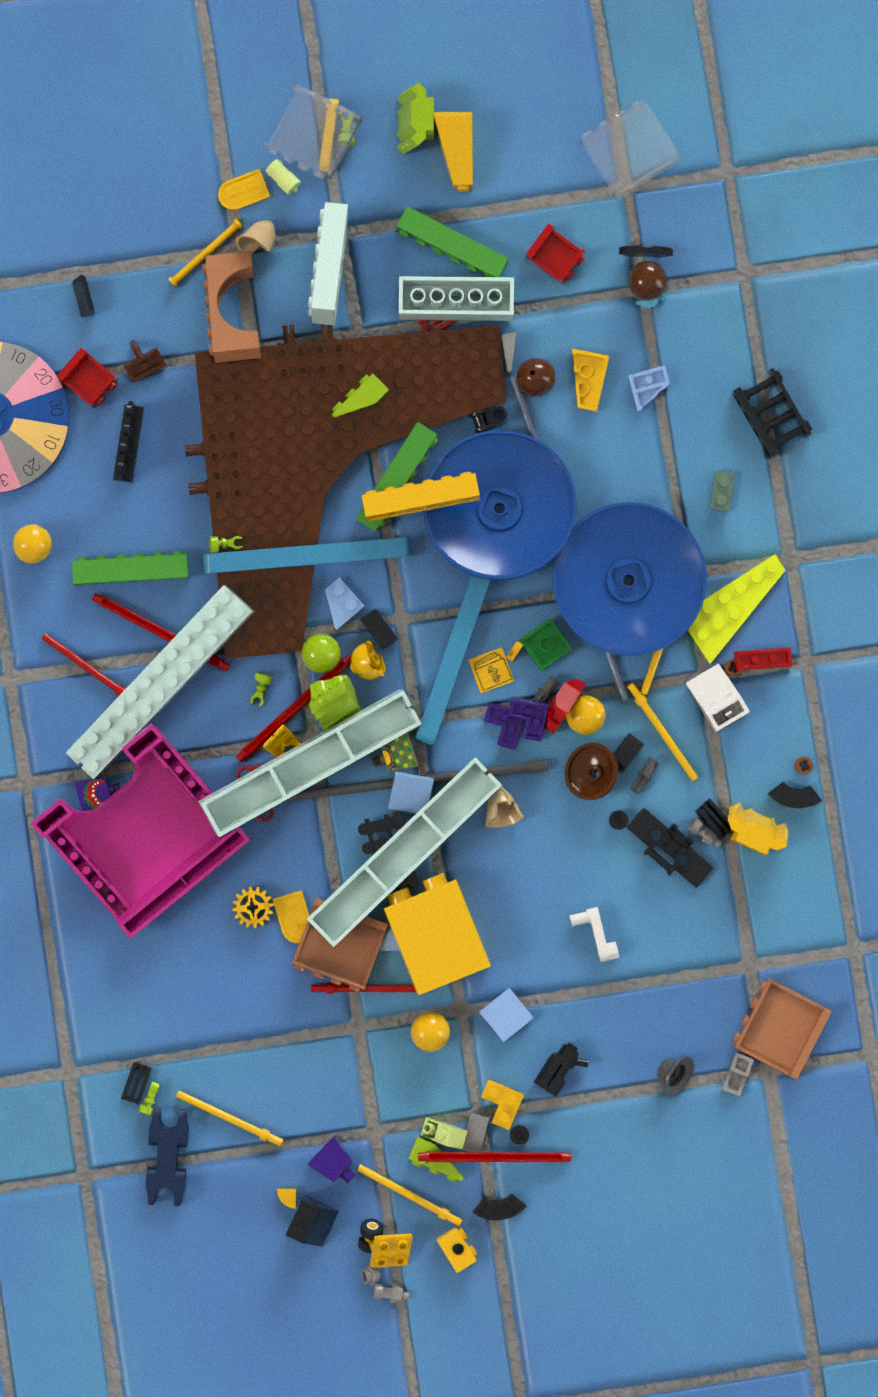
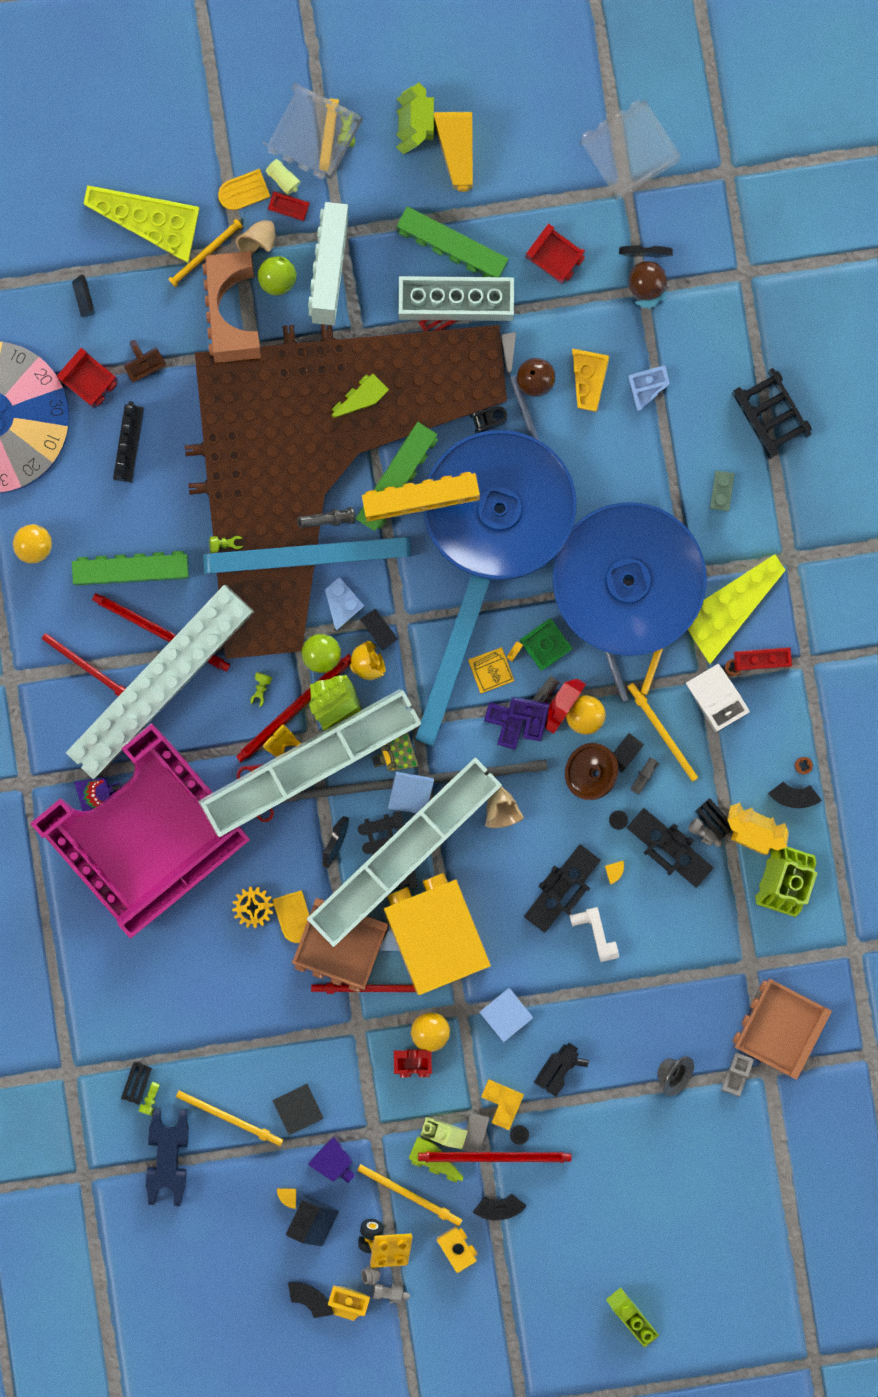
(156, 220): none -> neon yellow wing
(277, 275): none -> lime piece
(288, 206): none -> red tile
(298, 1109): none -> clear smoke tile
(310, 1297): none -> black tile
(334, 517): none -> dark grey pin
(336, 841): none -> black tile
(348, 1302): none -> yellow slope
(412, 1061): none -> red cylinder
(558, 884): none -> black piece
(614, 871): none -> yellow tile
(632, 1317): none -> lime slope
(787, 881): none -> lime slope

